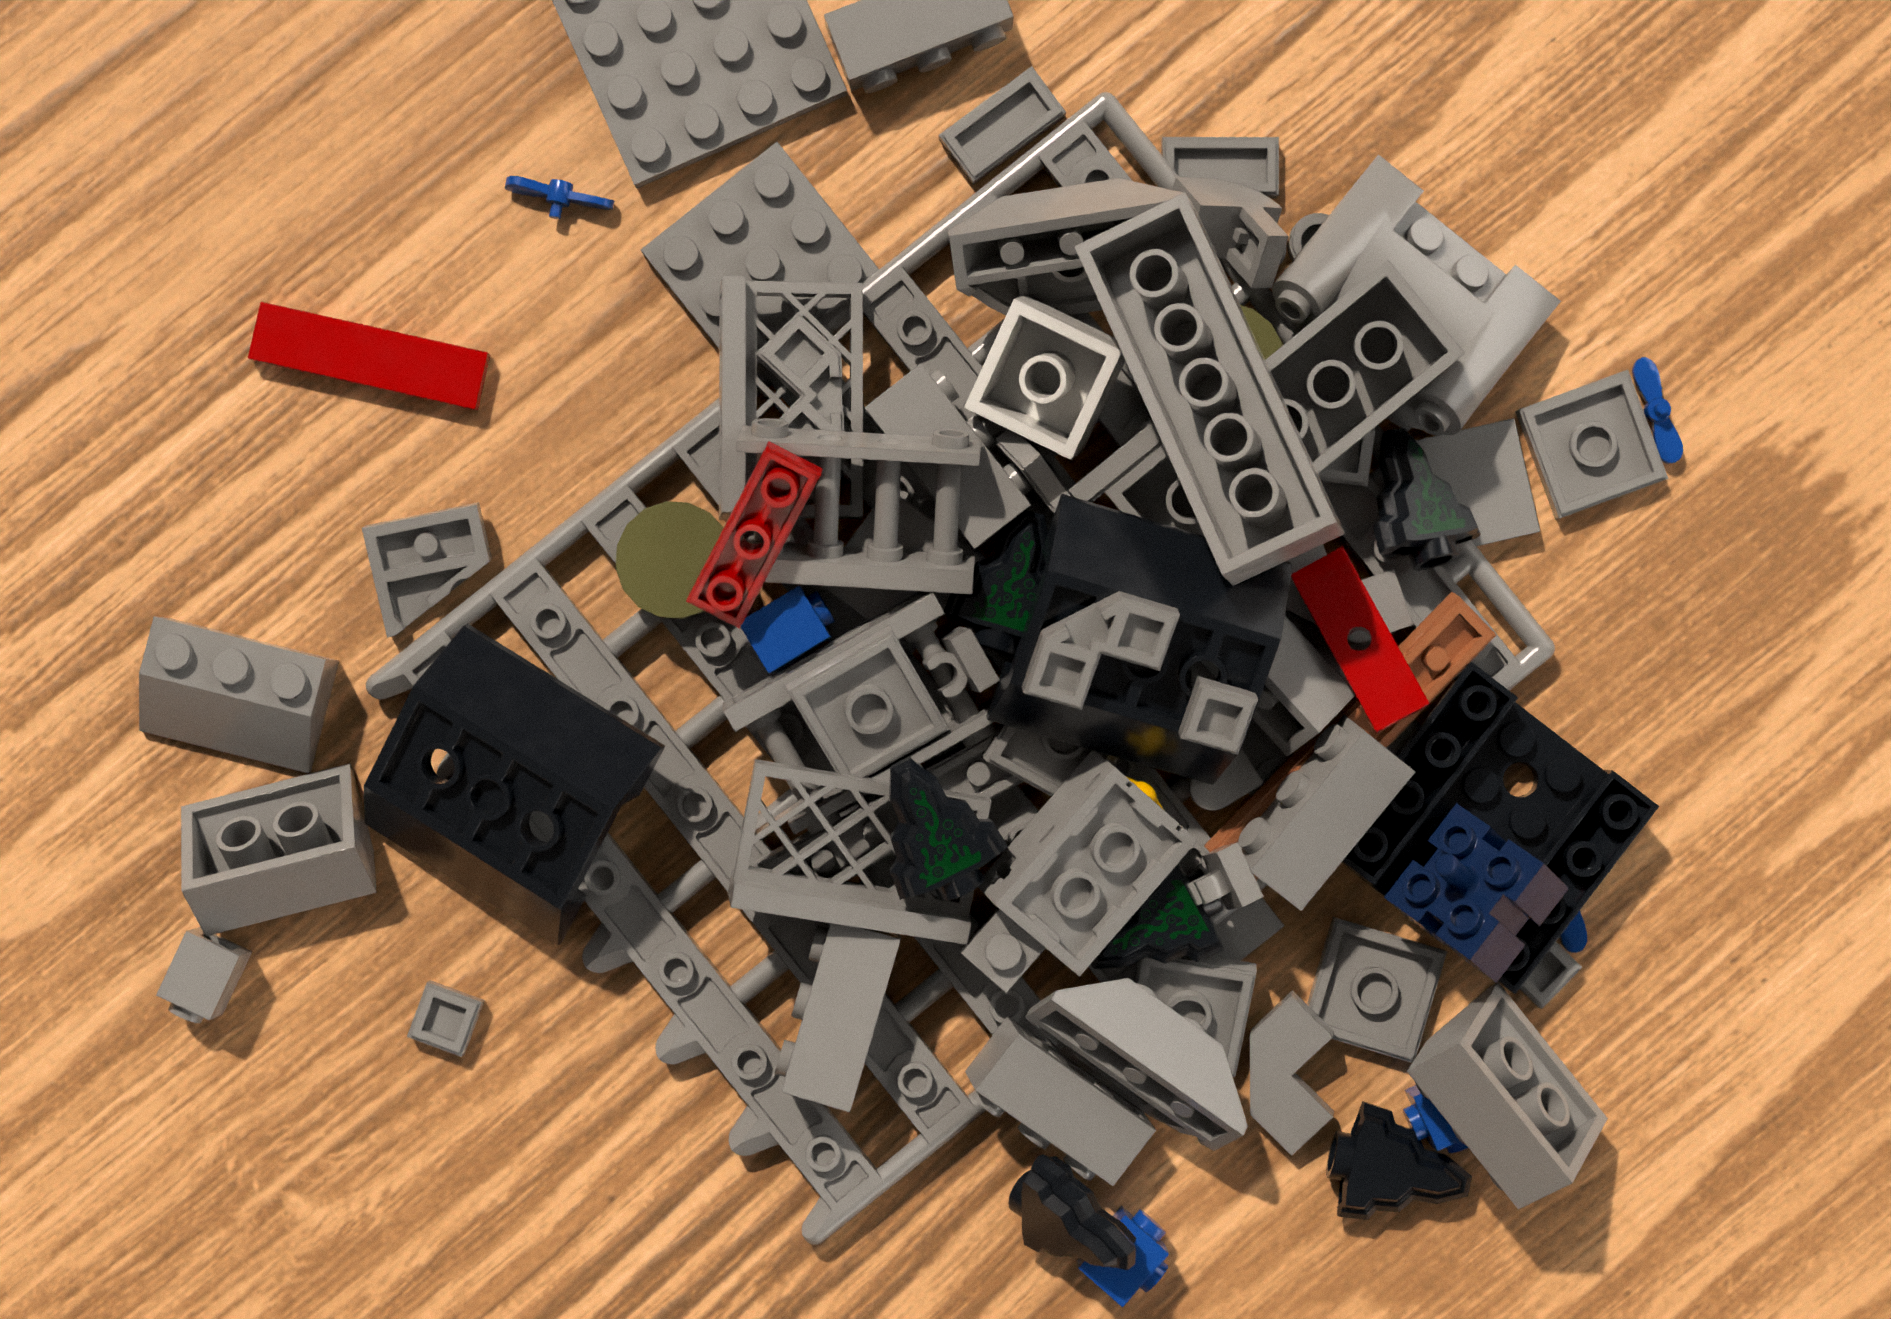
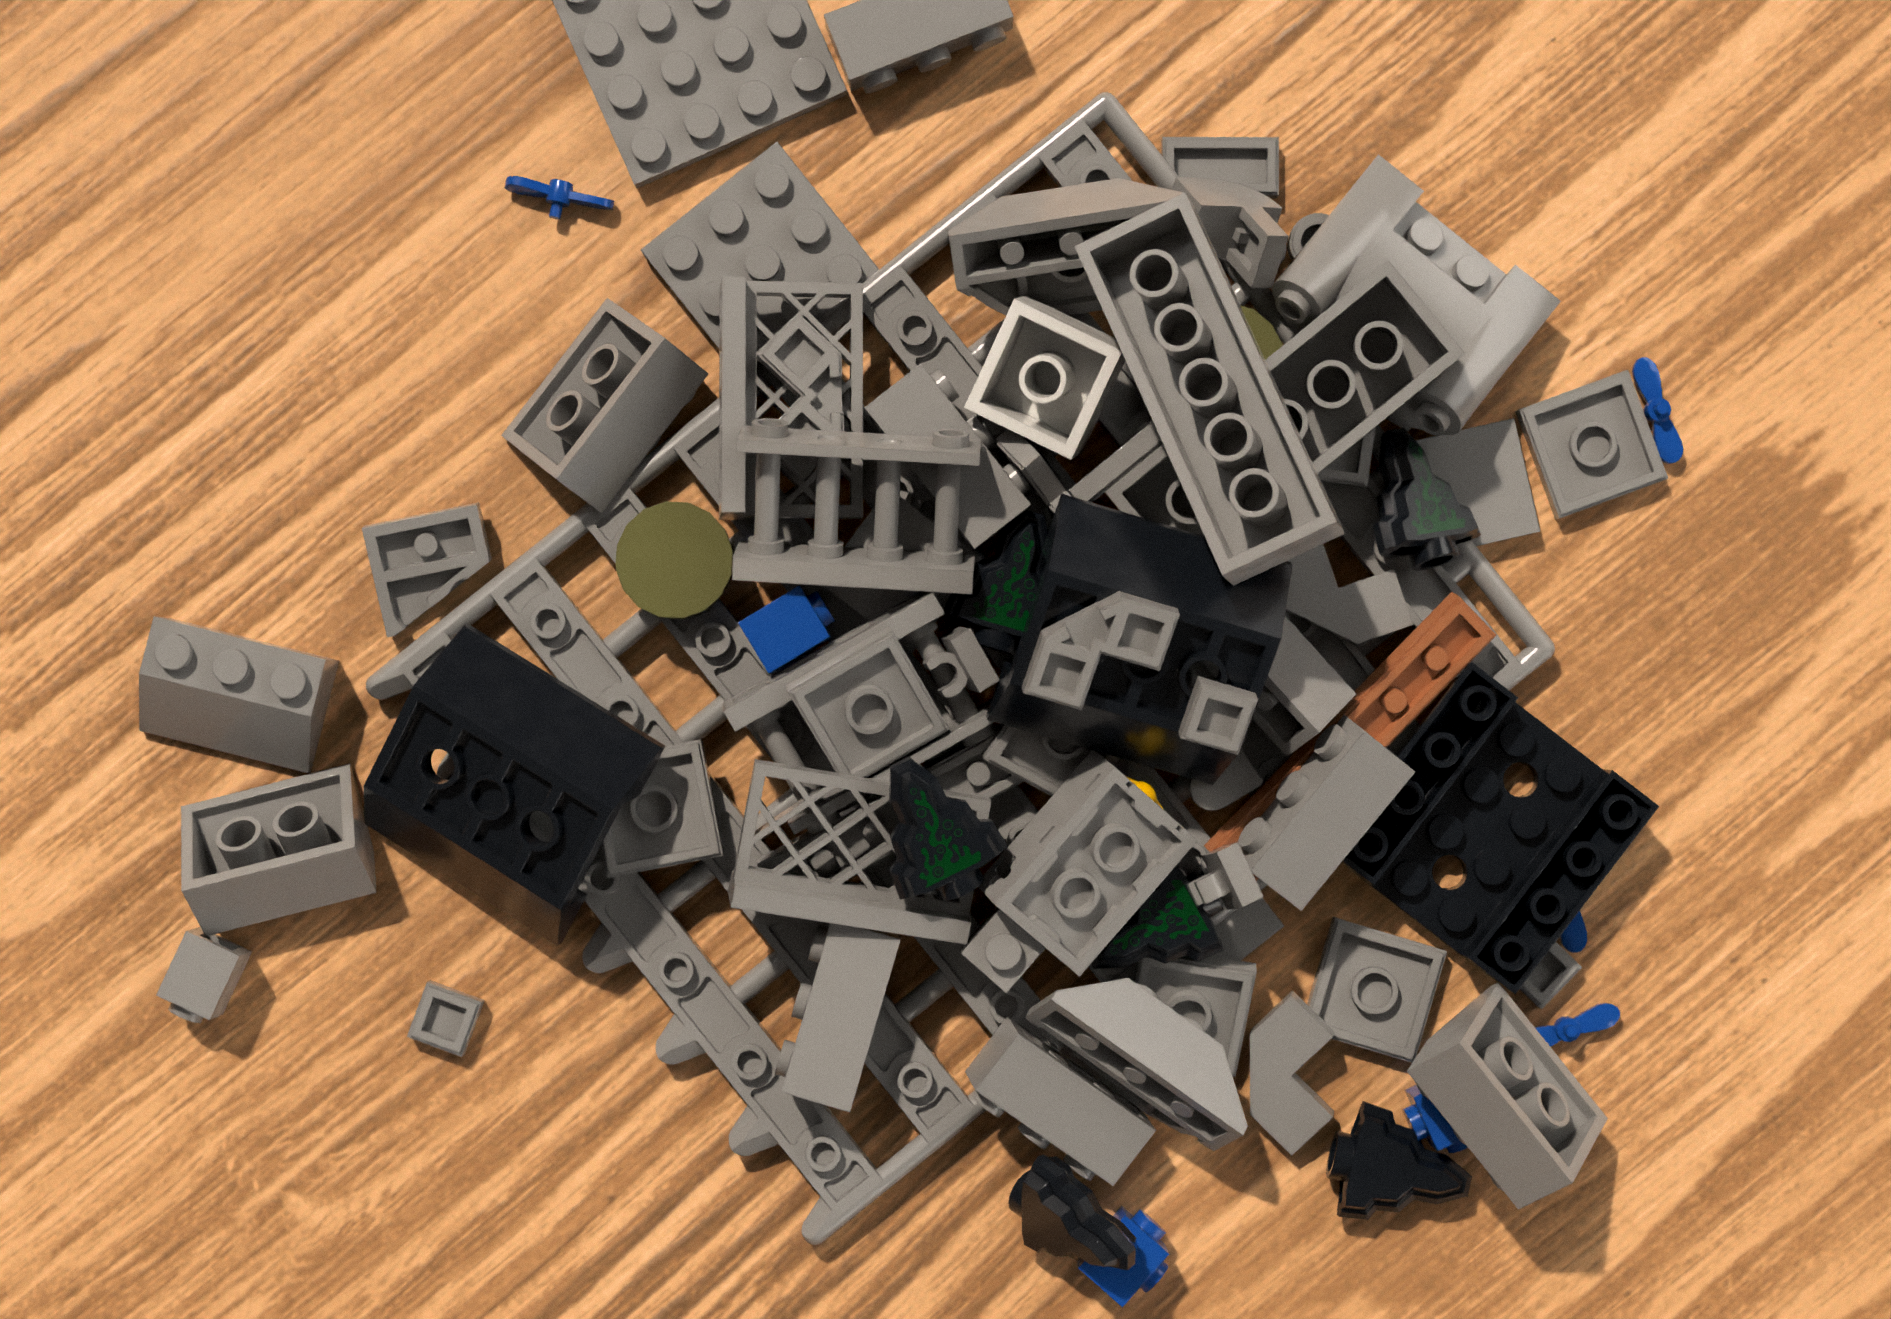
(369, 356): red tile -> none
(605, 404): none -> light grey slope
(671, 818): none -> light grey tile
(768, 506): red tile -> none
(1002, 125): light grey tile -> none
(1339, 608): red tile -> none
(1476, 892): dark blue brick -> none
(1591, 1020): none -> blue piece

